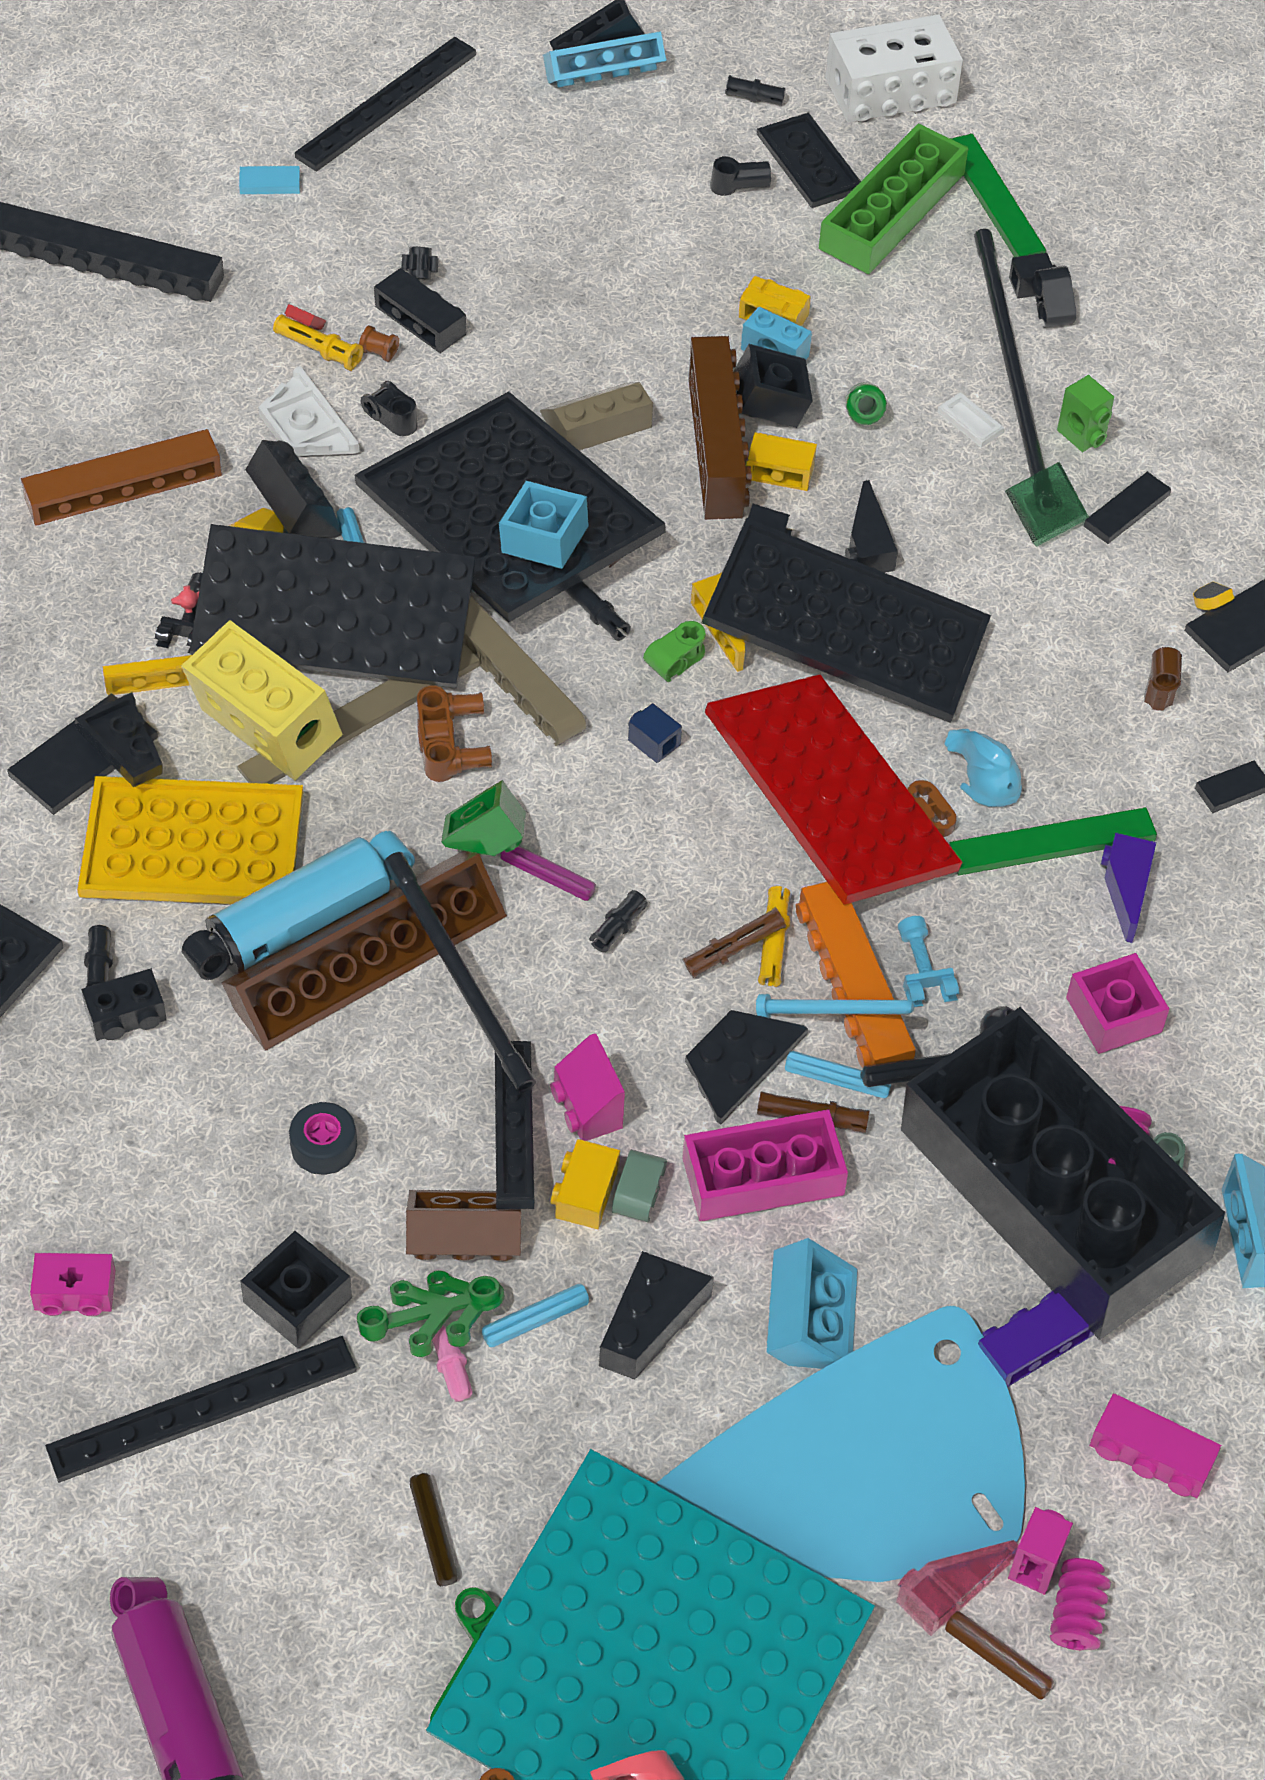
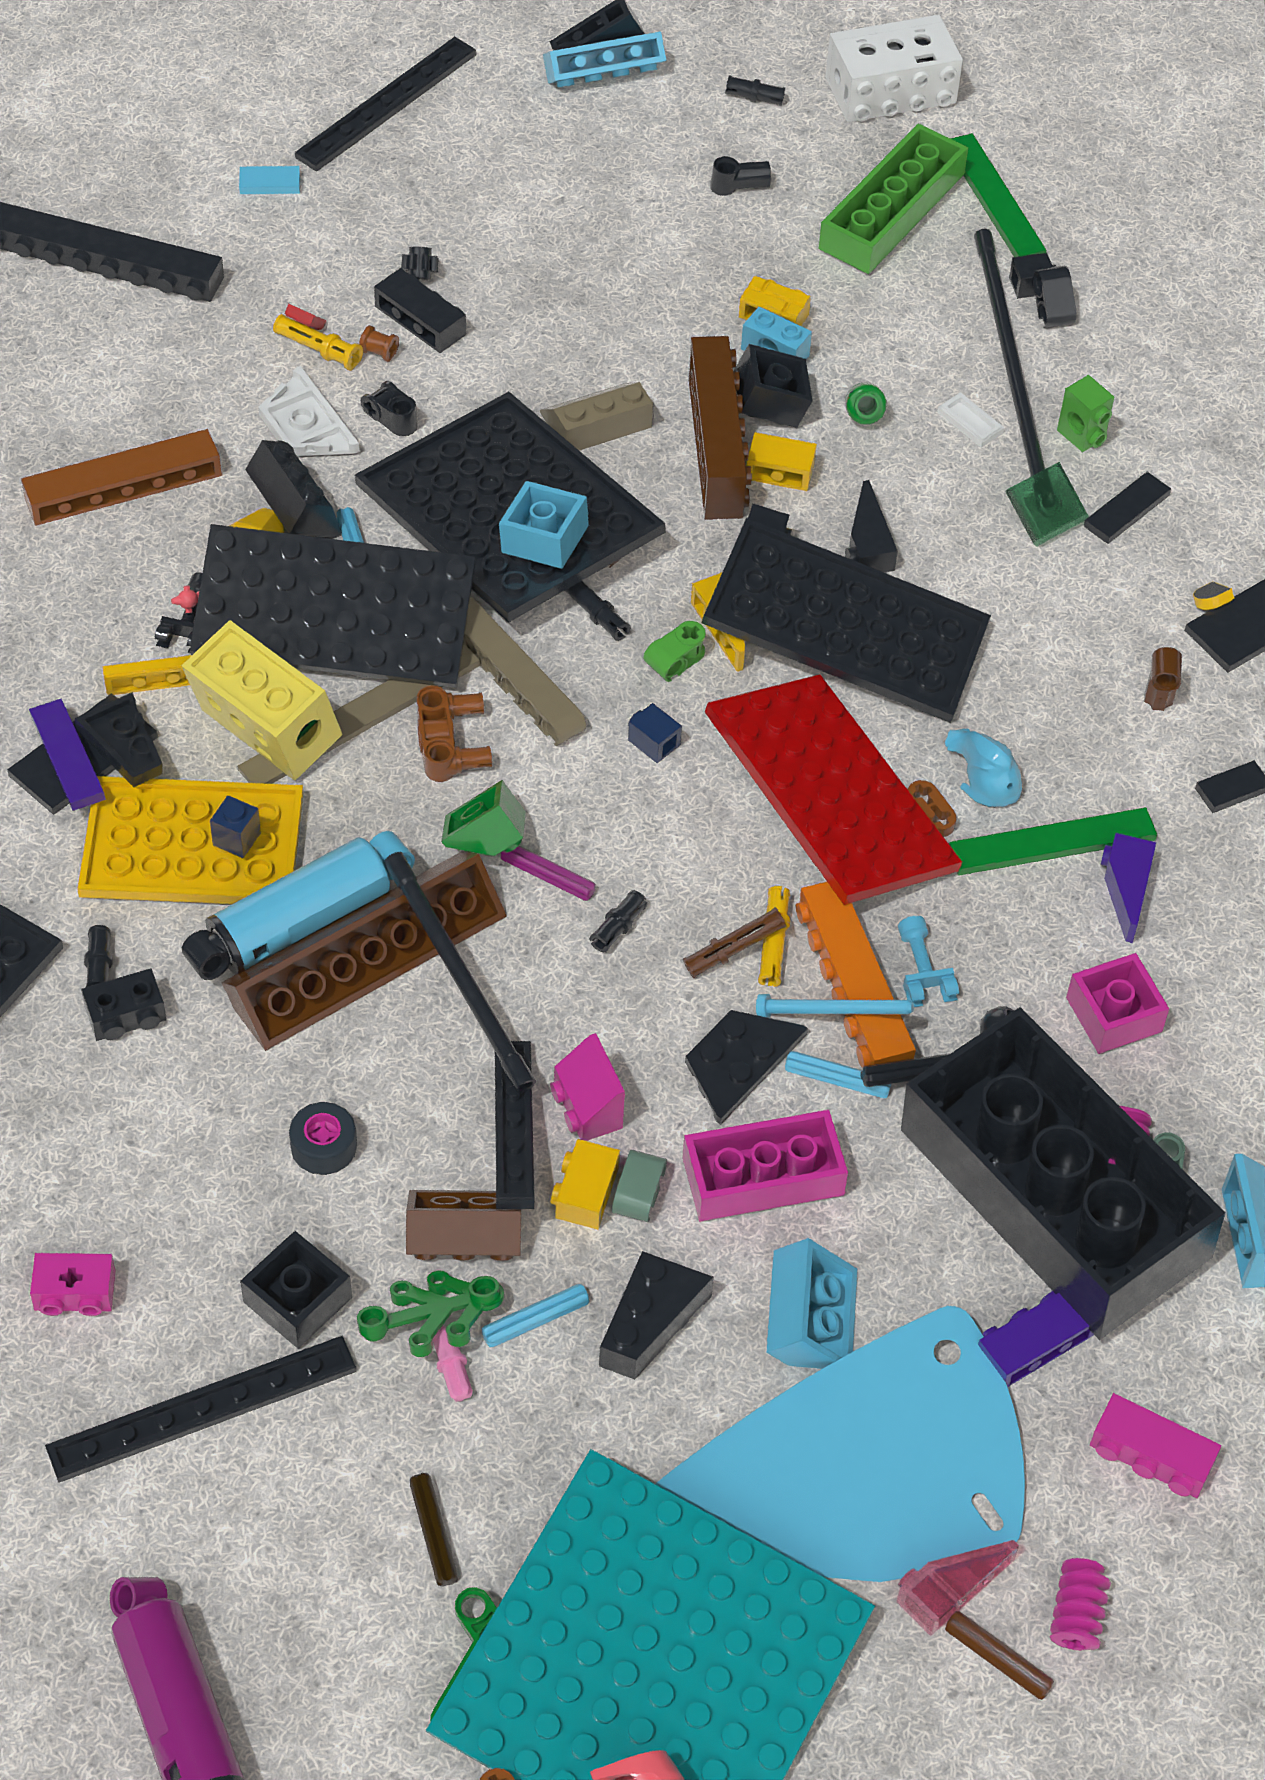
(67, 754): none -> dark purple tile
(235, 826): none -> dark blue brick
(787, 1106): reddish brown pin -> none
(809, 159): black tile -> none
(1040, 1549): dark pink brick -> none

